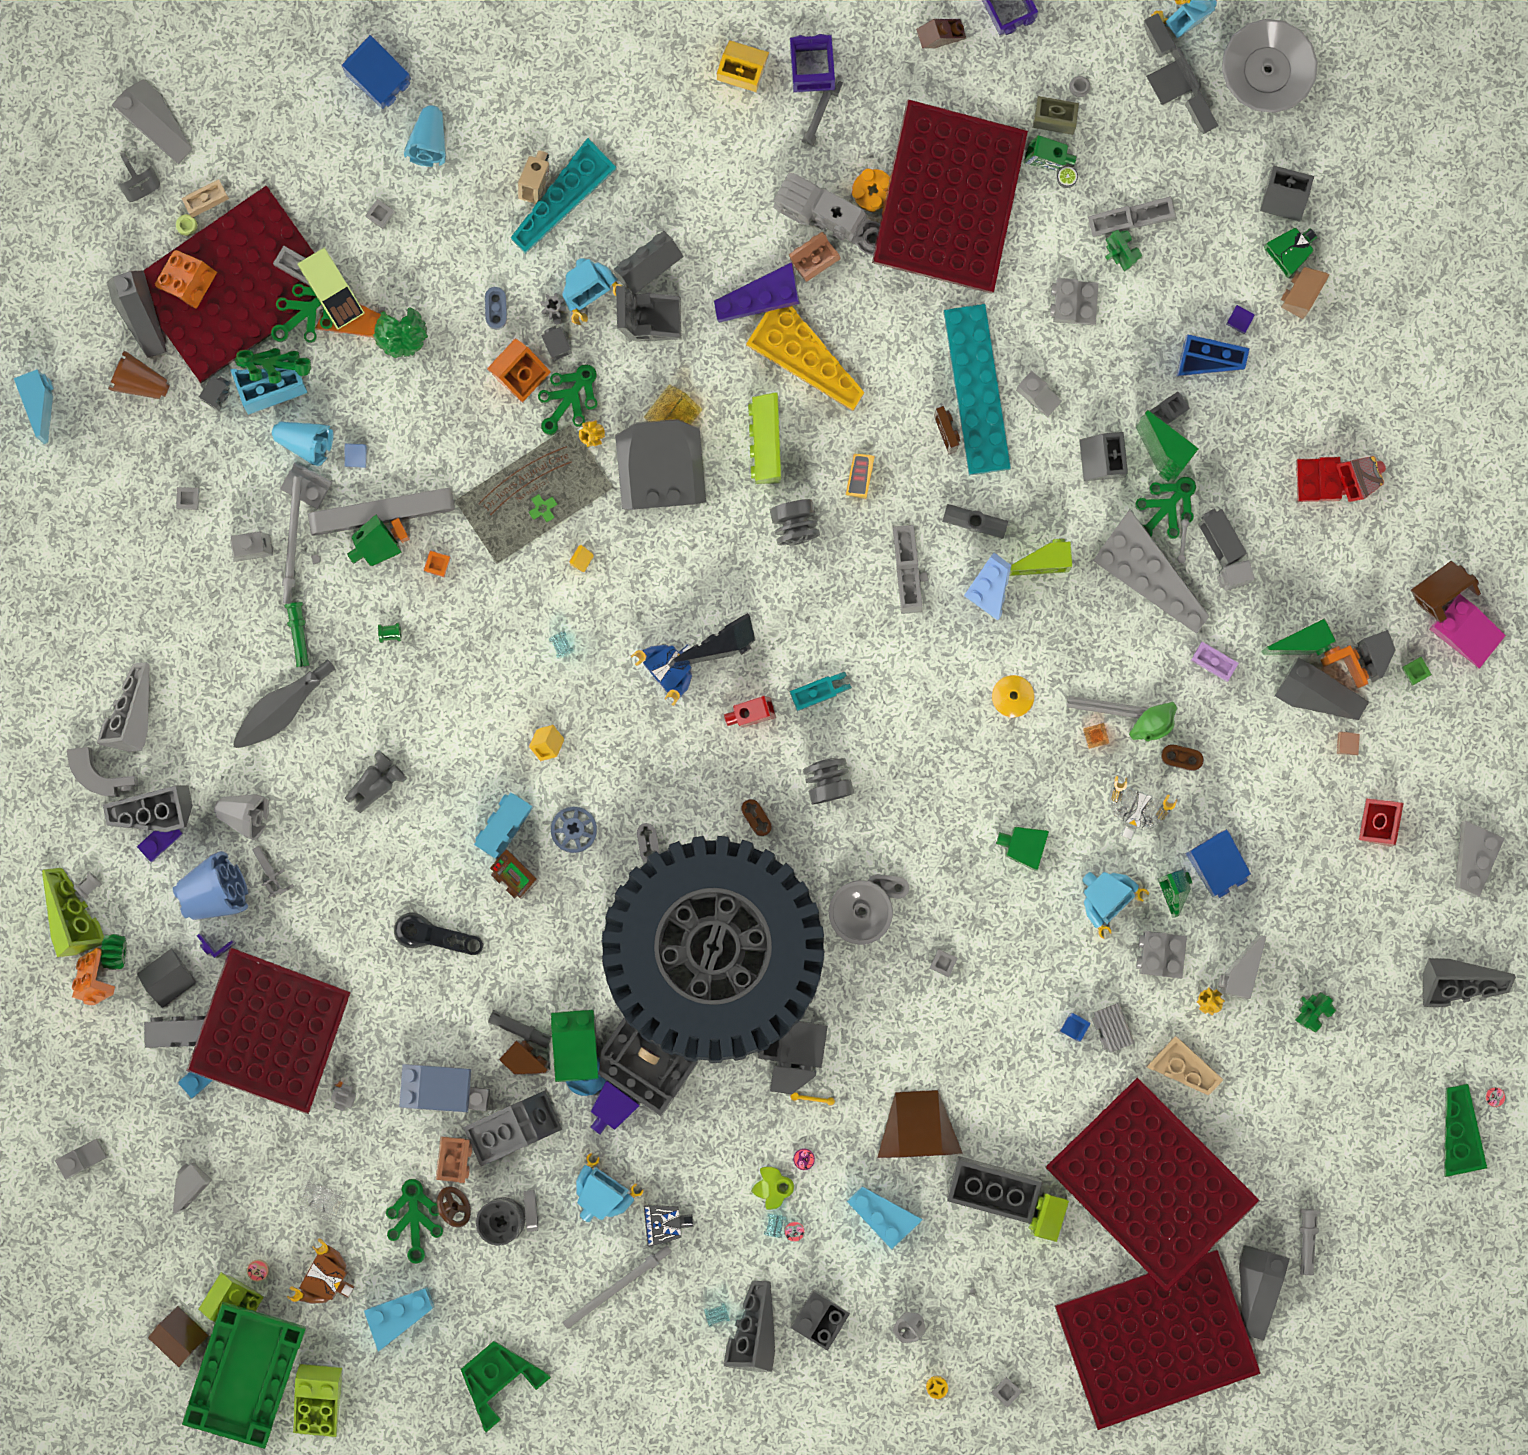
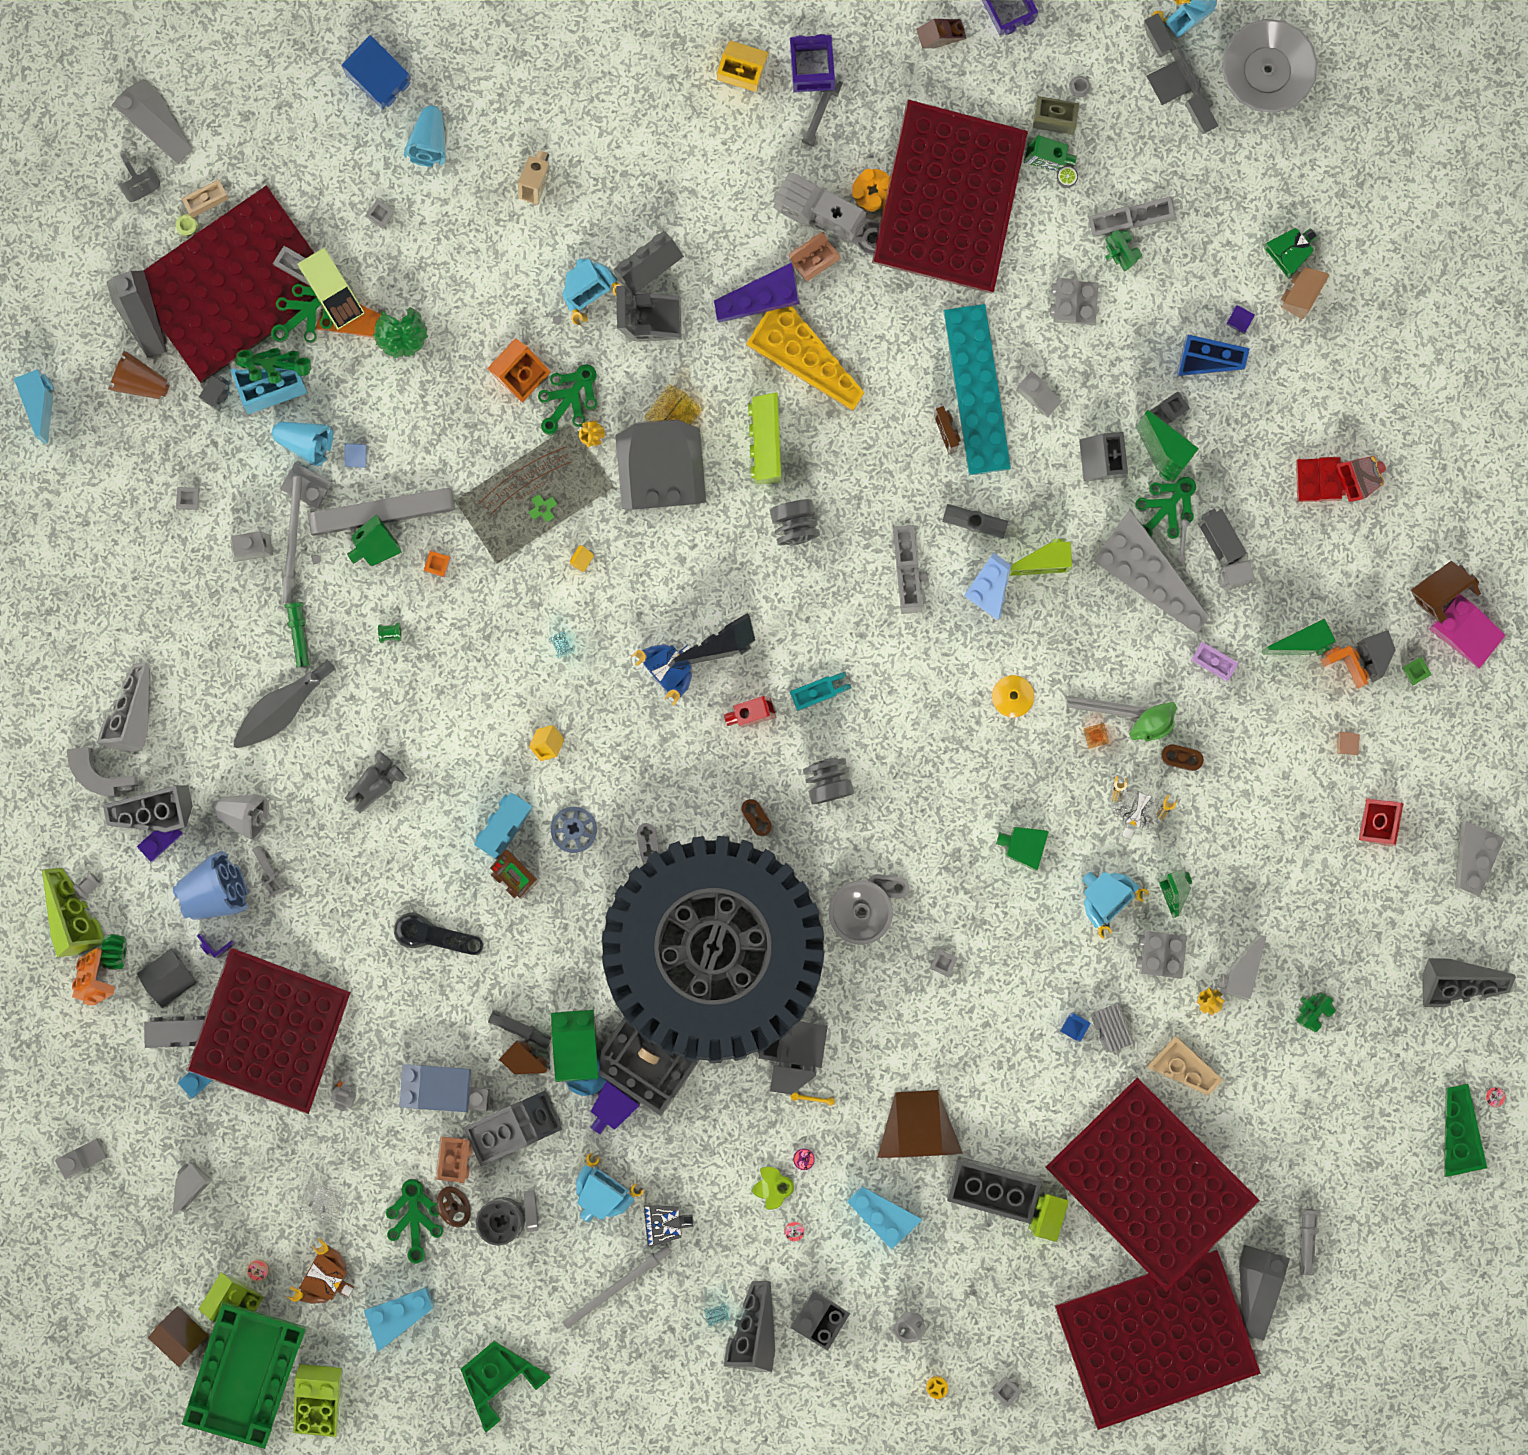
(185, 278): orange bracket -> none
(398, 531): orange plate -> none
(495, 308): sand blue plate -> none
(550, 311): light grey gear -> none
(556, 343): dark grey brick -> none
(575, 183): teal wing -> none
(774, 1225): clear light blue bush -> none
(860, 475): slope -> none
(1219, 864): blue slope -> none
(1286, 193): dark grey slope -> none
(1316, 691): dark grey wedge -> none

